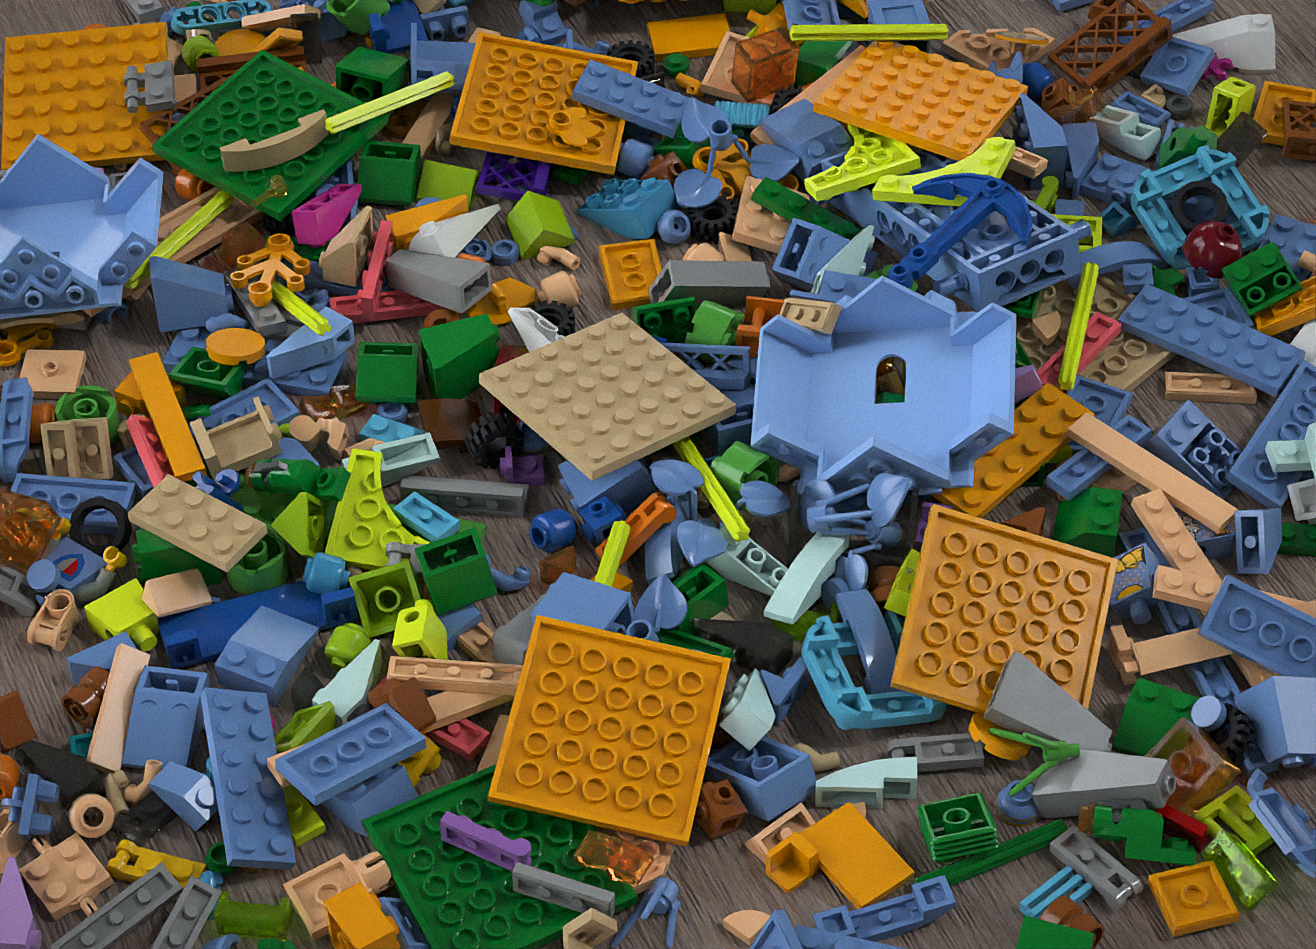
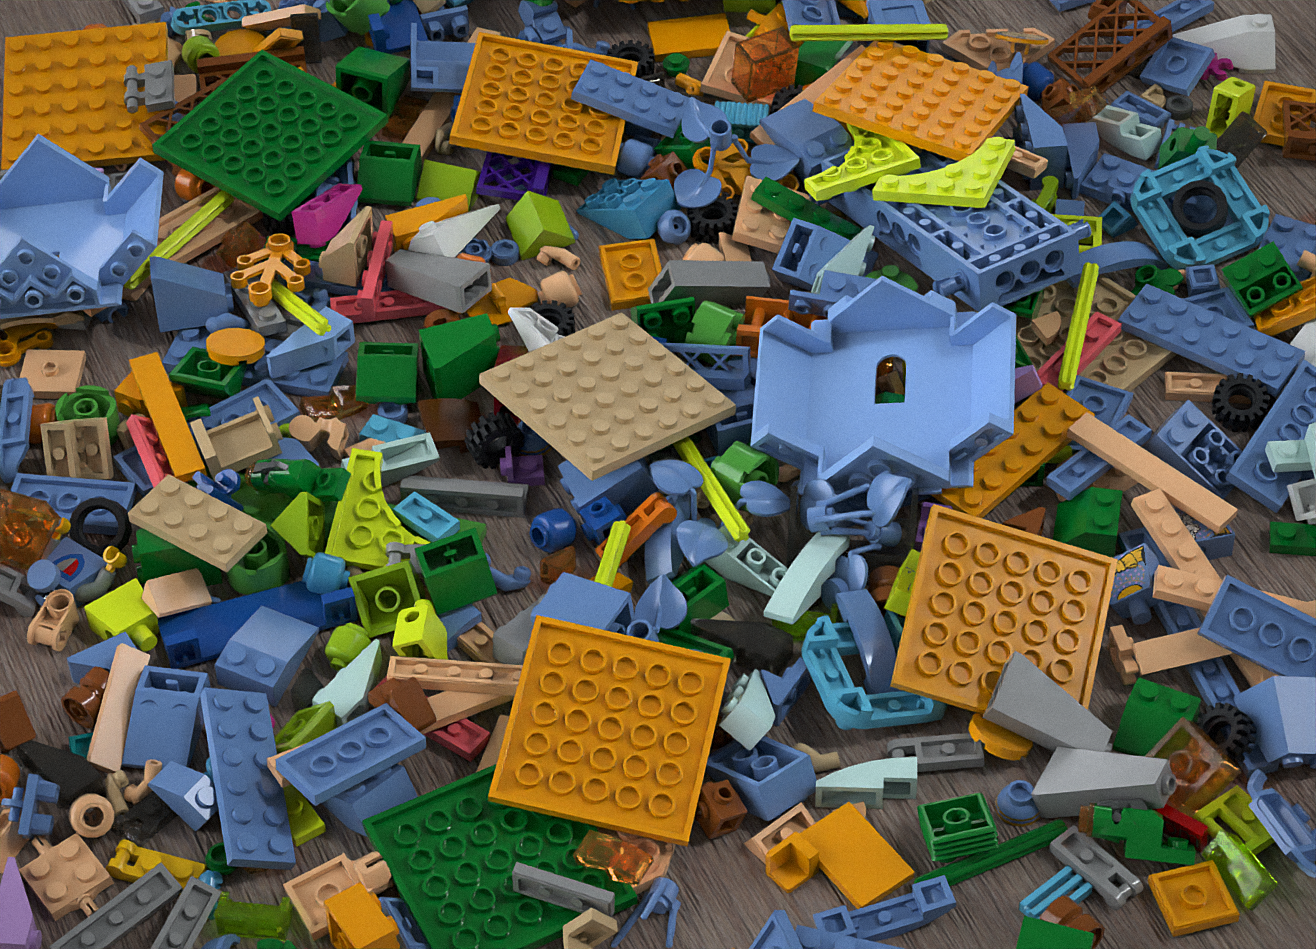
(276, 149): tan slope -> none
(277, 189): clear yellow hand -> none
(389, 102): neon yellow axle -> none
(423, 762): yellow plate -> none
(484, 842): medium lavender plate -> none
(572, 126): light orange plate -> none
(746, 924): light nougat tile -> none
(812, 314): tan tile -> none
(984, 196): blue piece -> none
(1052, 753): bright green plant -> none
(1136, 277): medium blue plate -> none
(1208, 713): medium blue tile -> none
(1212, 247): dark red cylinder -> none
(1236, 417): none -> black tyre
(1257, 539): medium blue slope -> none

